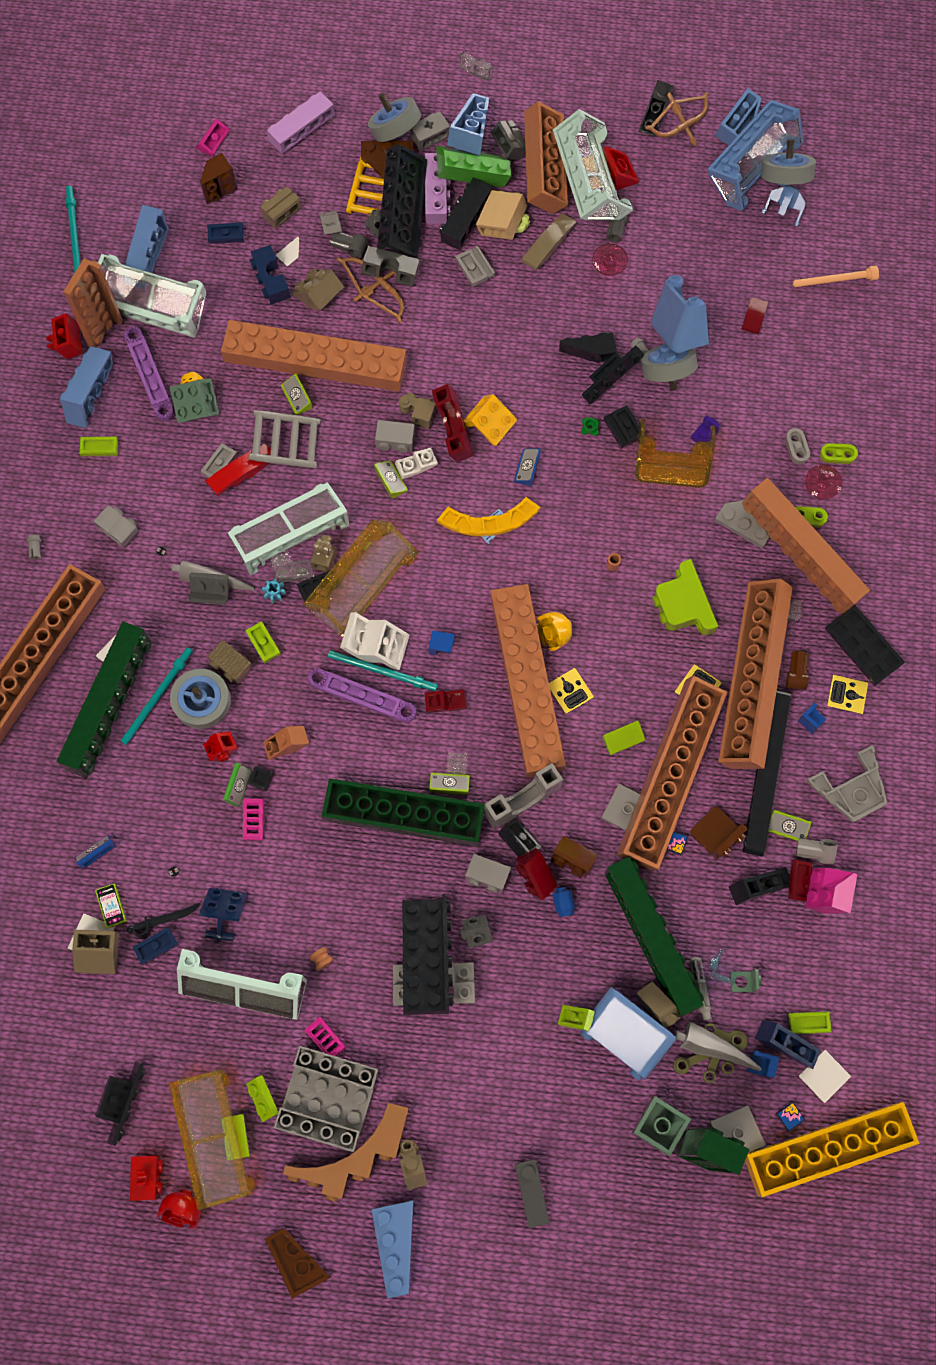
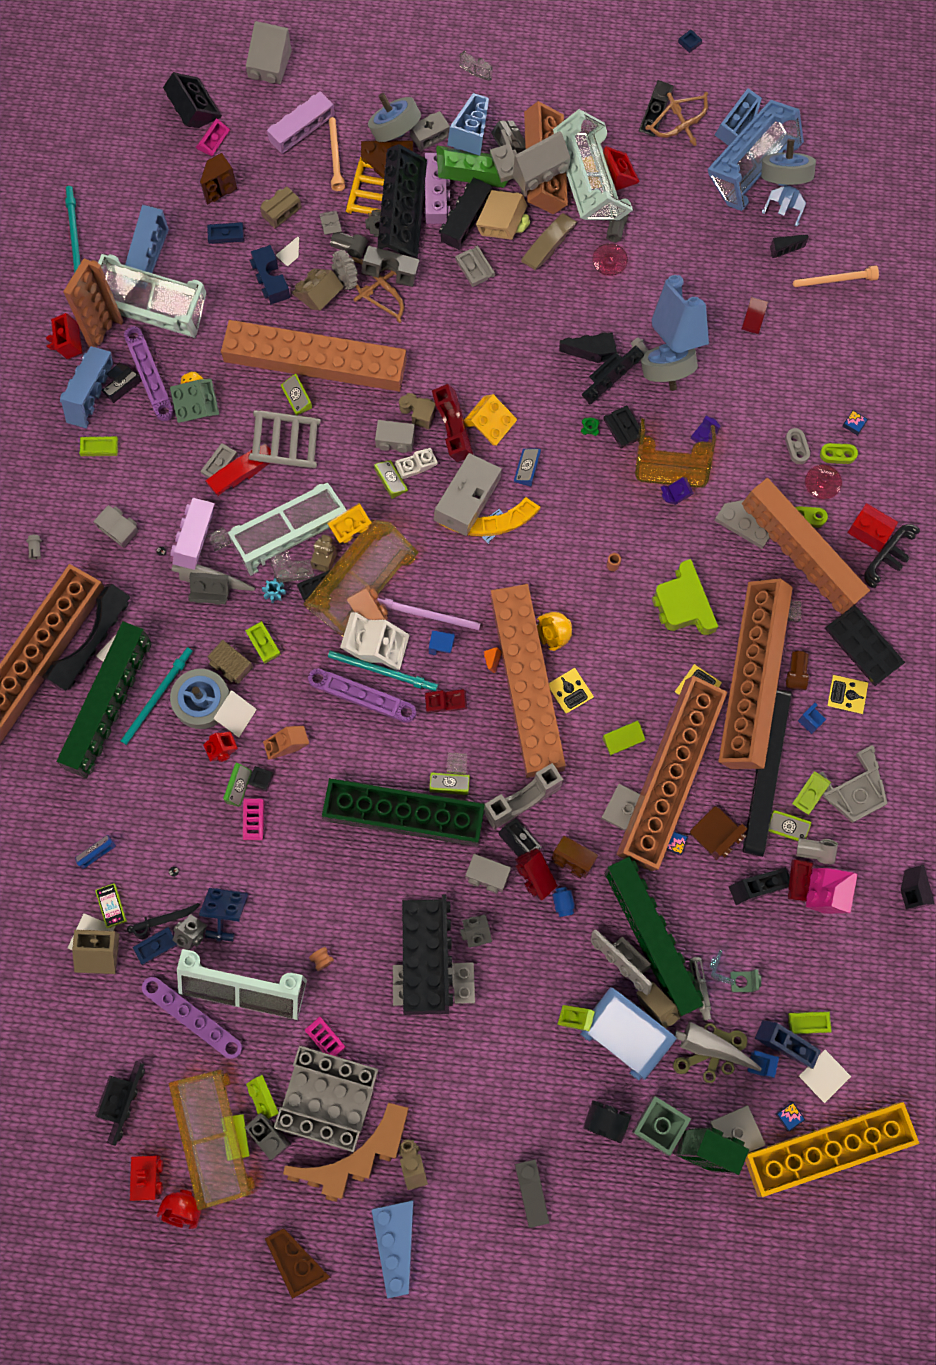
(109, 605): none -> black arch
(116, 390): none -> black slope
(119, 372): none -> black tile
(189, 932): none -> dark grey brick
(191, 100): none -> black slope
(192, 1017): none -> medium lavender plate
(193, 533): none -> lavender brick
(219, 539): none -> clear bracket
(235, 713): none -> white sticker
(267, 1137): none -> dark grey slope
(268, 52): none -> light grey slope
(337, 180): none -> light nougat piece
(344, 269): none -> light grey gear
(349, 523): none -> yellow bracket
(367, 605): none -> nougat slope
(389, 604): none -> lavender bar
(467, 494): none -> light grey brick
(492, 658): none -> orange slope
(503, 159): none -> light grey bracket
(541, 162): none -> light grey slope
(607, 1121): none -> black brick
(626, 958): none -> light grey bracket
(677, 491): none -> dark purple bracket
(690, 41): none -> dark blue tile
(787, 244): none -> black slope
(811, 793): none -> lime plate
(855, 422): none -> tile
(872, 527): none -> red slope
(906, 530): none -> black piece
(916, 888): none -> black slope

